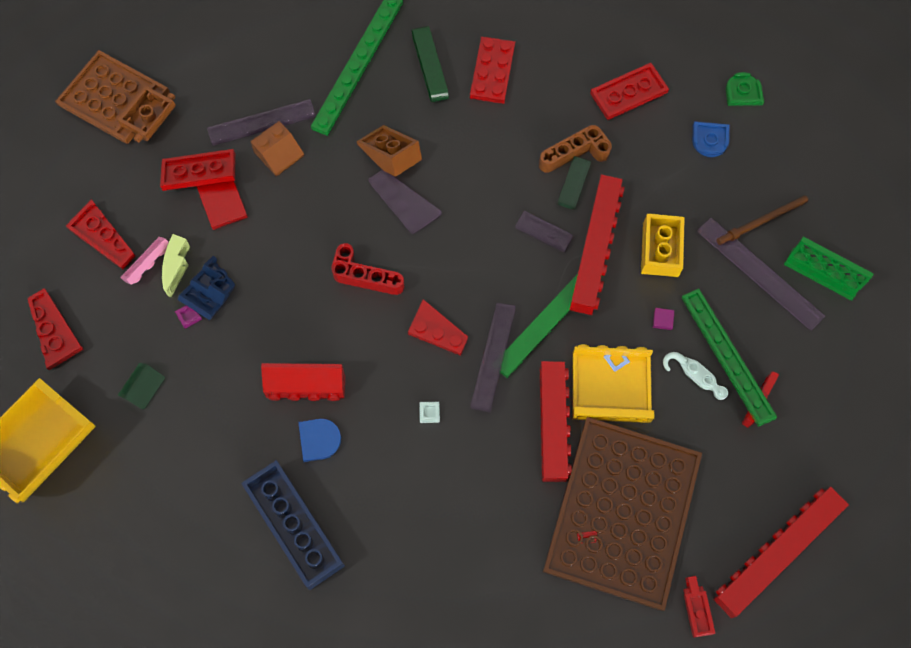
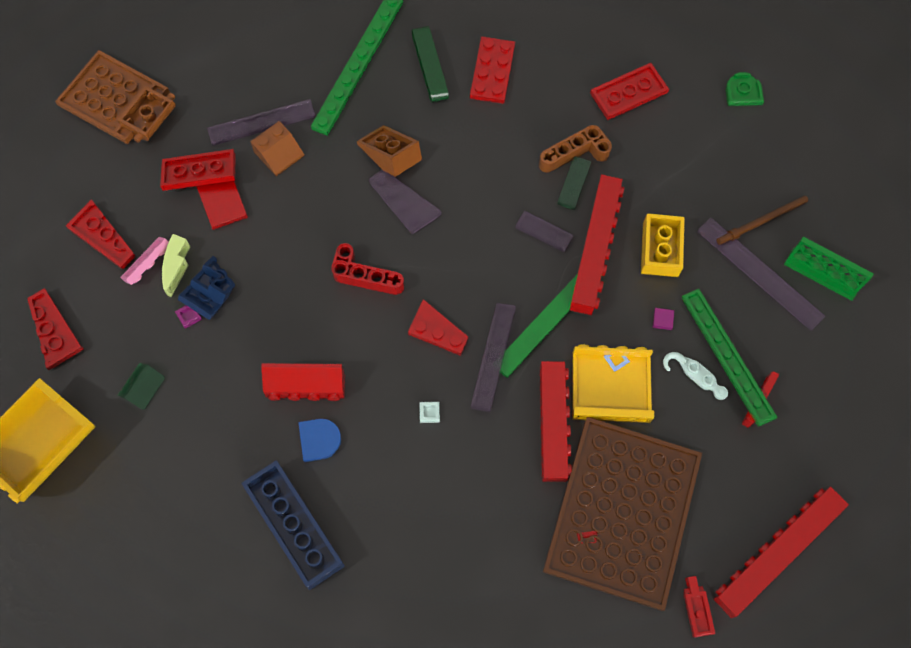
(710, 138): blue tile -> none

